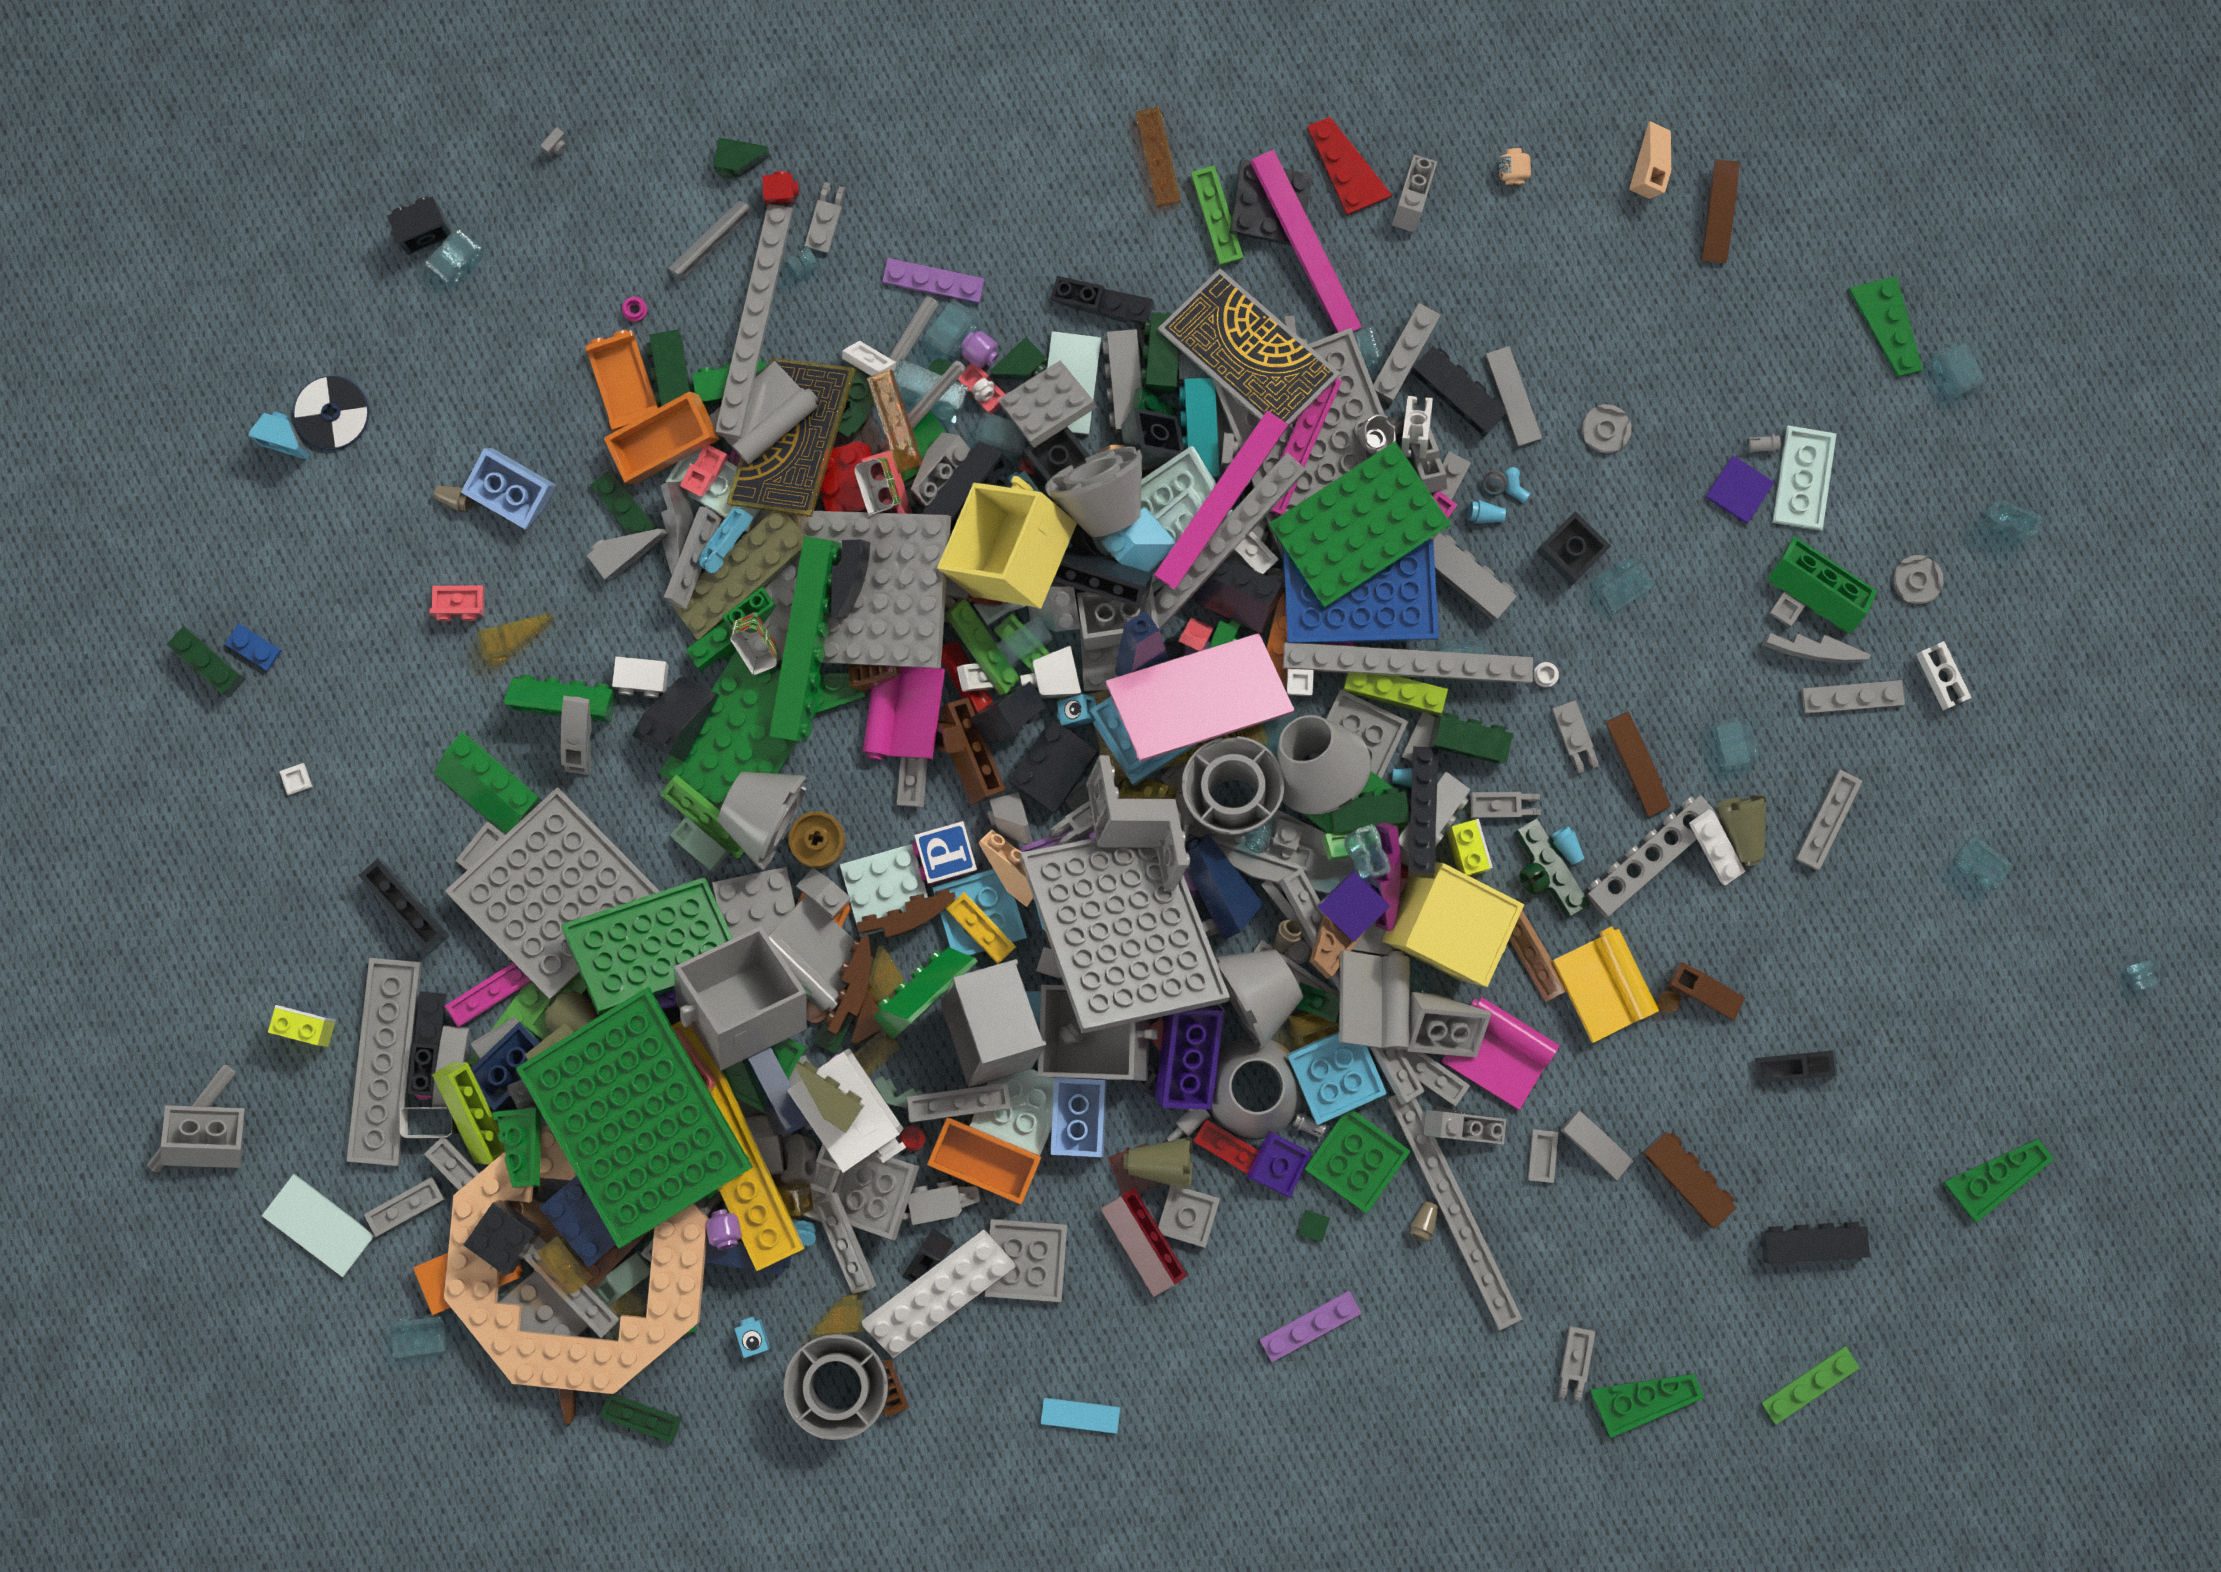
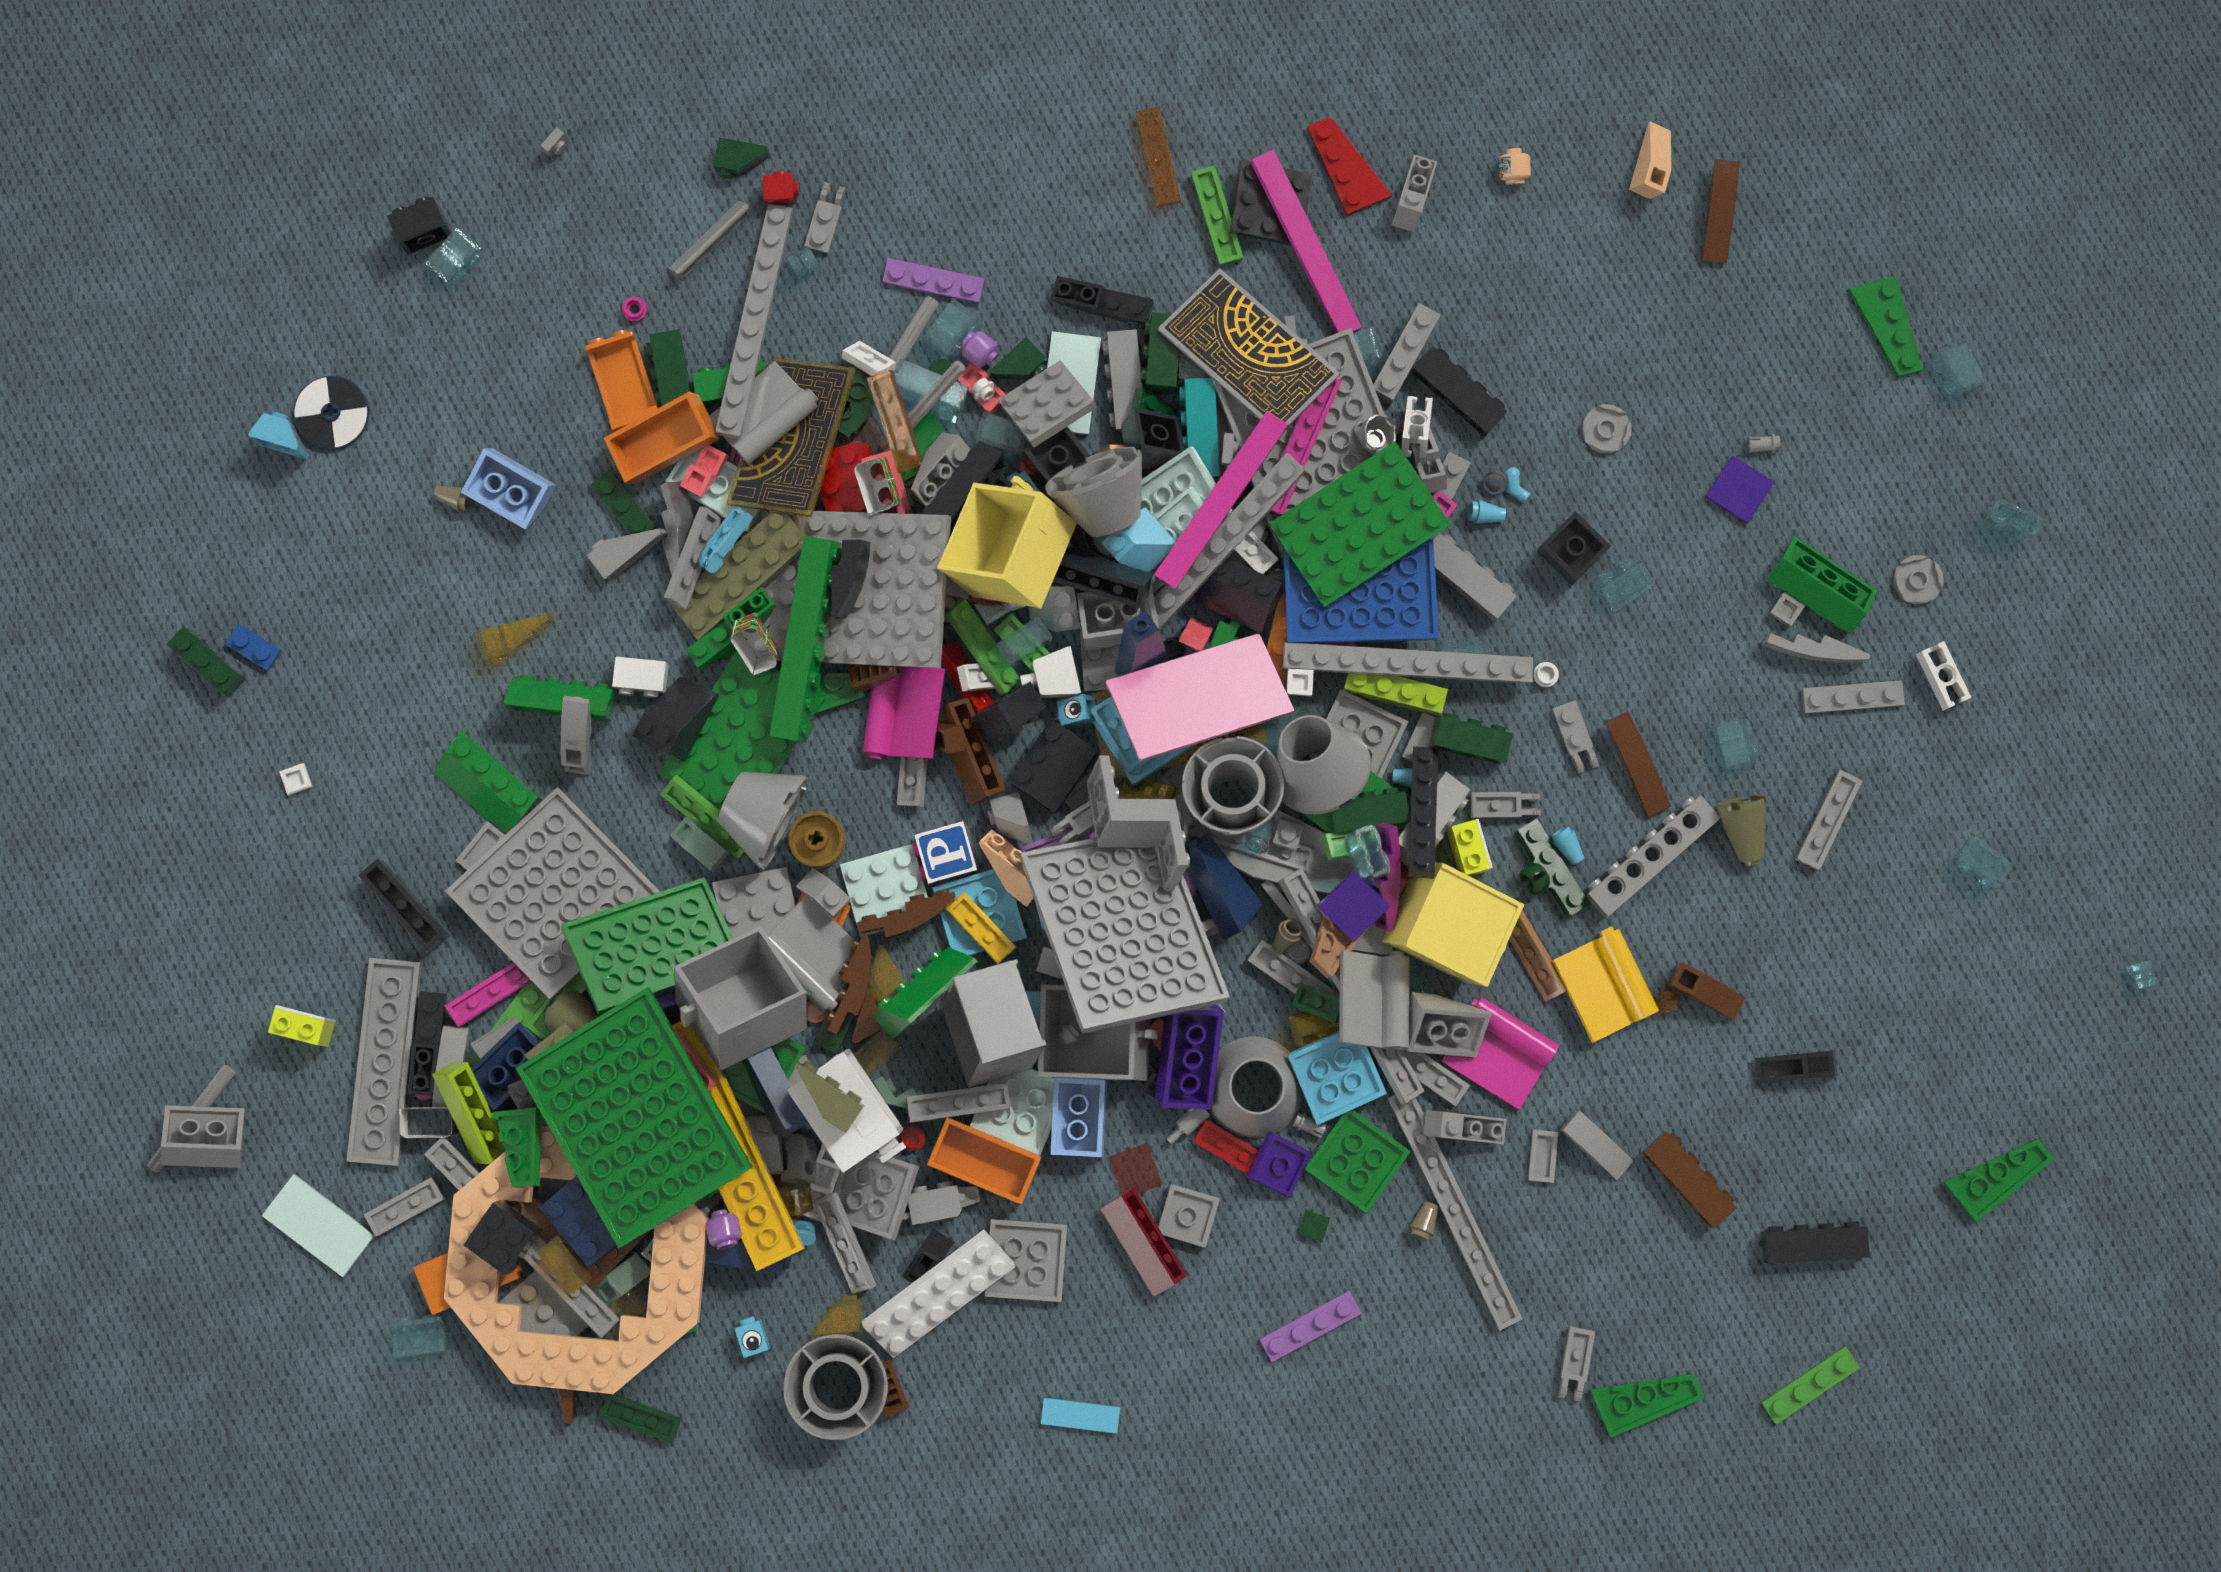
(457, 602): coral bracket -> none
(1162, 1162): olive cone -> none
(1260, 991): light grey cone -> none
(1513, 396): light grey tile -> none
(1717, 847): white plate -> none
(1804, 478): light aqua tile -> none

